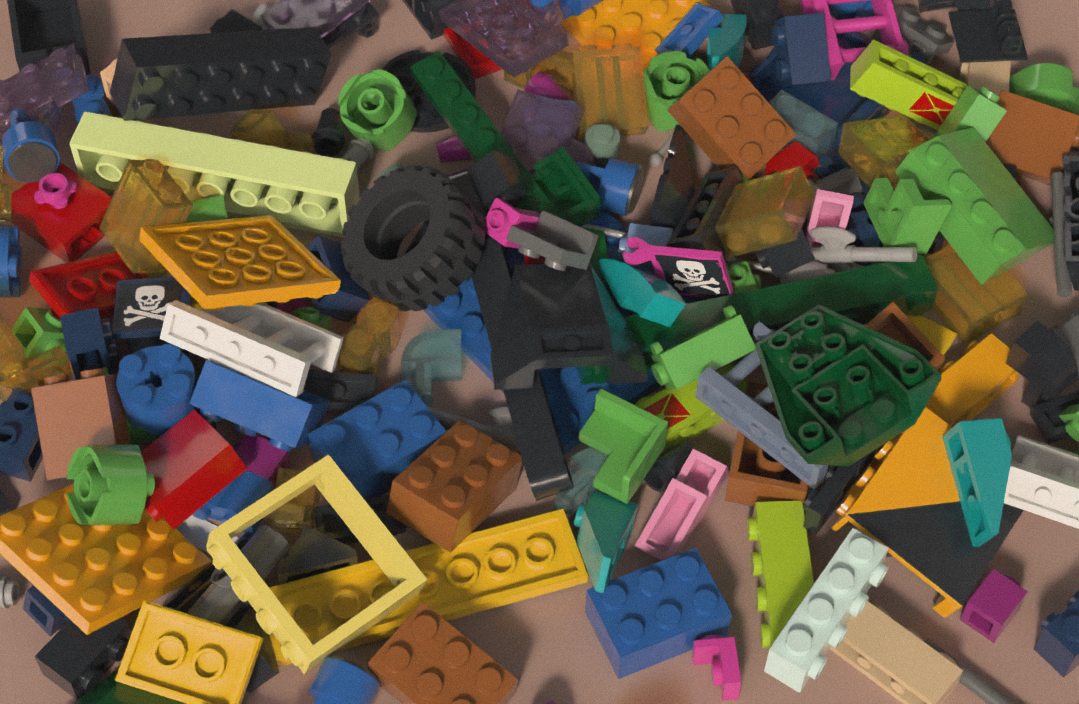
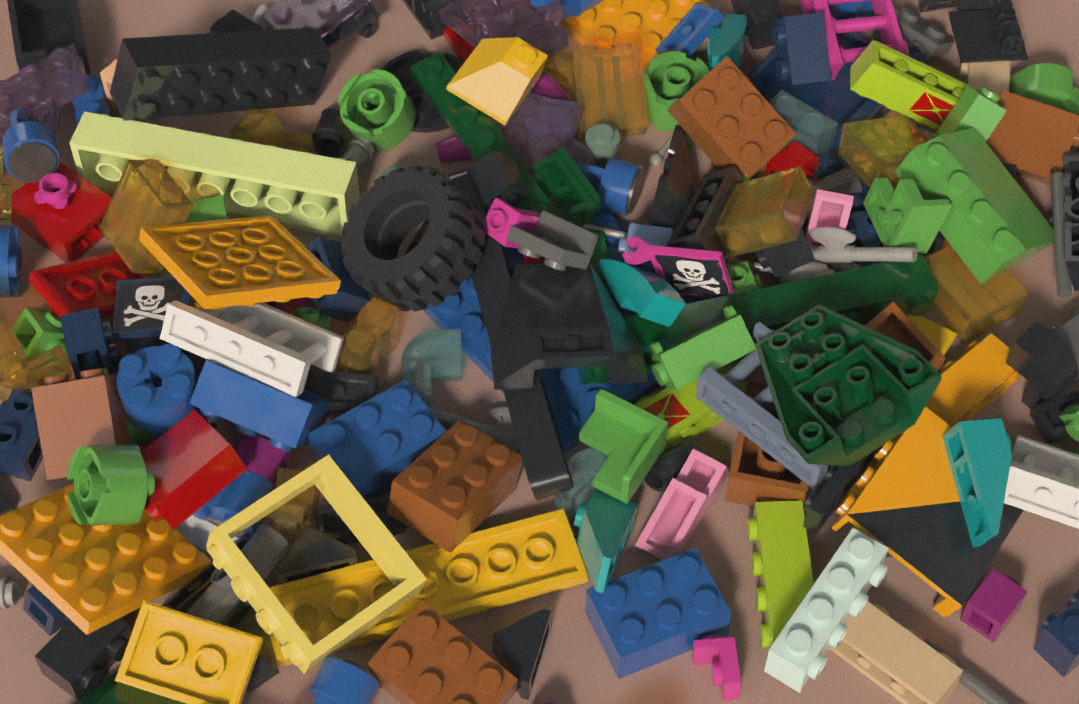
(498, 76): none -> yellow slope
(521, 648): none -> black slope

